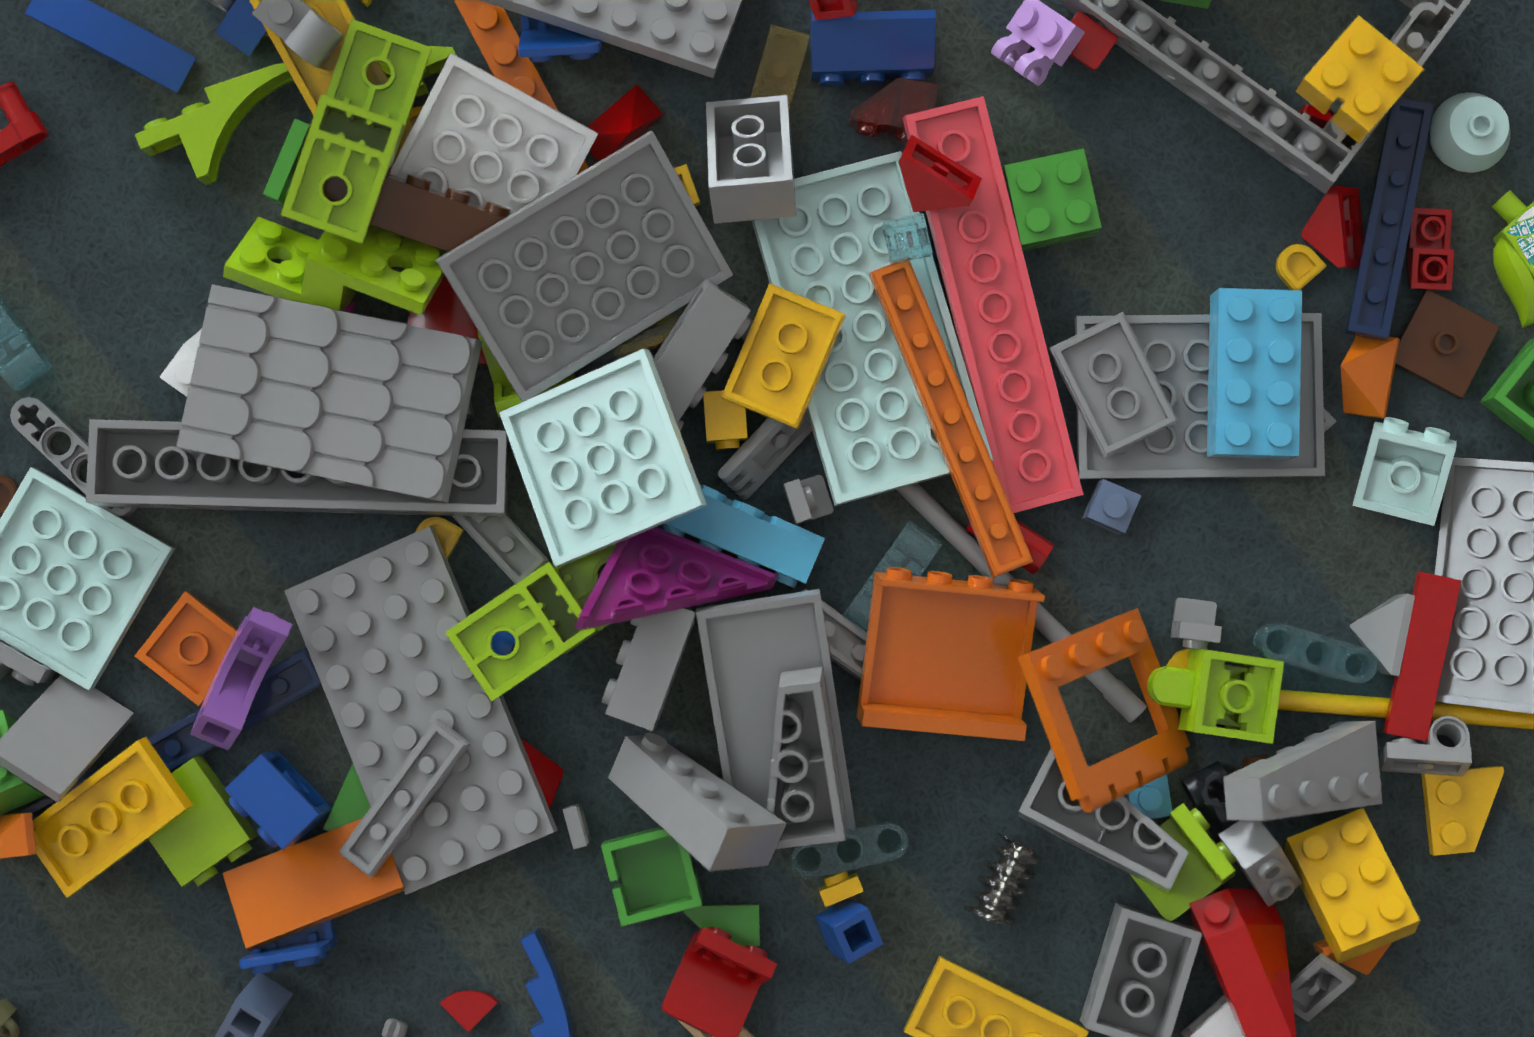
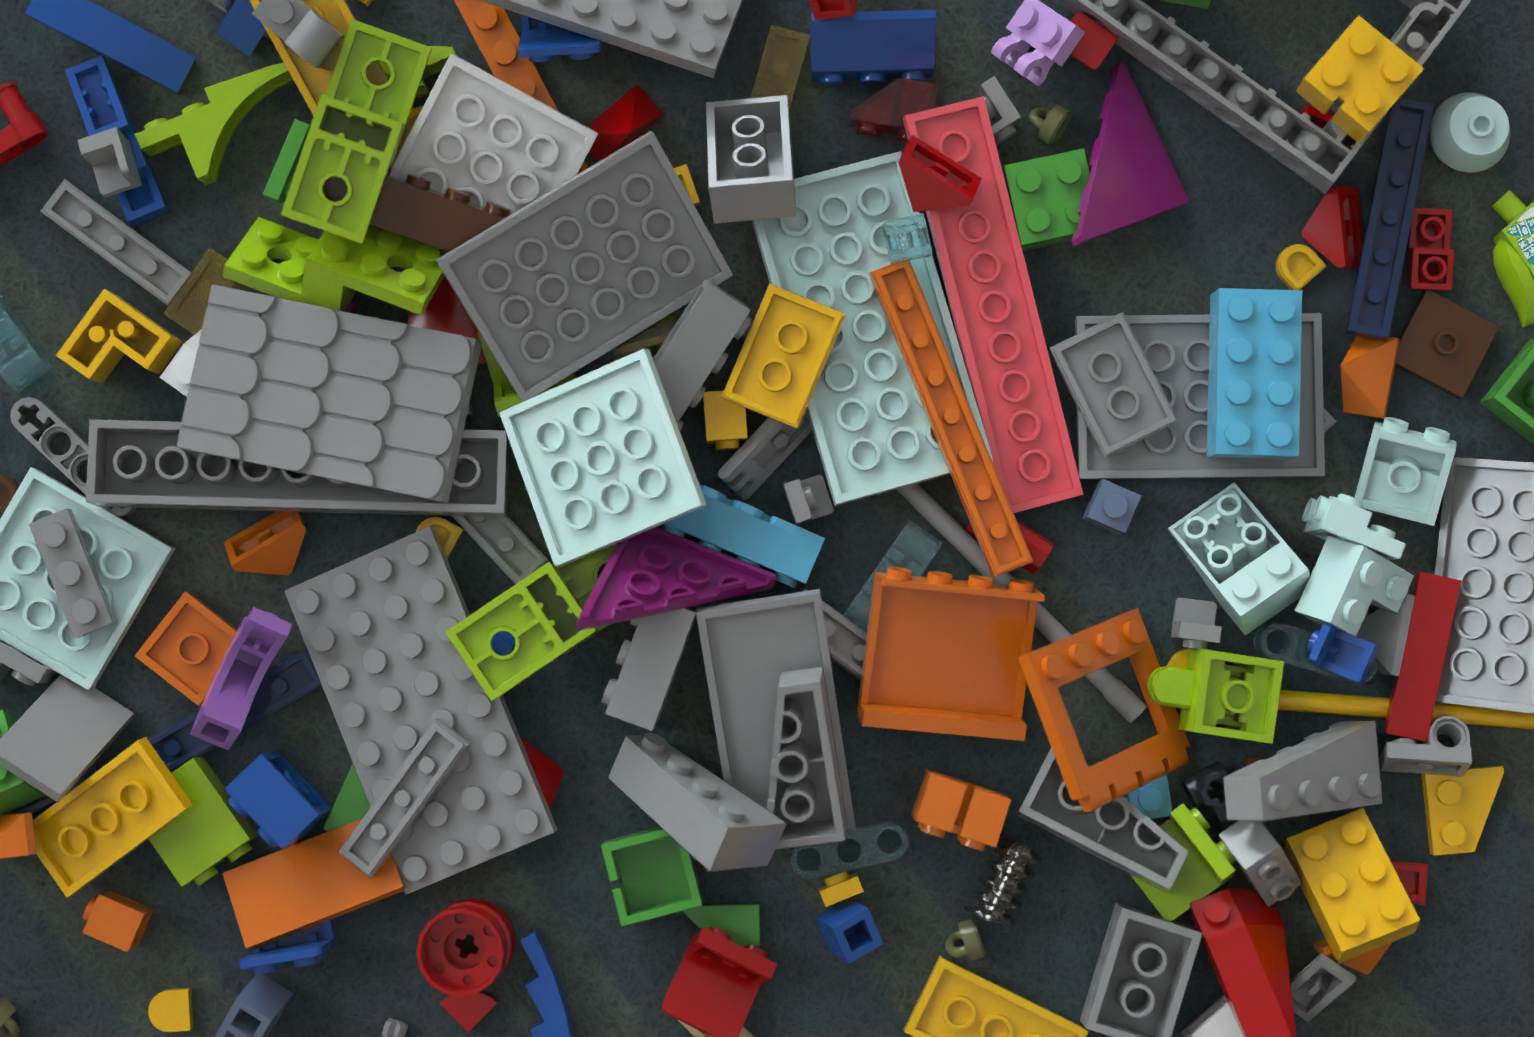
(72, 573): none -> light grey plate
(103, 109): none -> blue slope
(111, 161): none -> light grey panel
(112, 330): none -> yellow brick
(116, 242): none -> light grey tile
(116, 920): none -> orange brick
(172, 1010): none -> yellow tile
(192, 299): none -> clear yellow plate
(268, 545): none -> orange slope
(444, 954): none -> red wheel
(577, 825): light grey tile -> none
(960, 809): none -> orange piece
(971, 938): none -> olive tile
(1000, 108): none -> light grey bracket
(1054, 124): none -> olive tile
(1128, 167): none -> magenta tile
(1241, 558): none -> light aqua slope
(1341, 653): none -> blue bracket
(1348, 521): none -> light aqua plate
(1348, 582): none -> light aqua brick
(1414, 879): none -> red tile

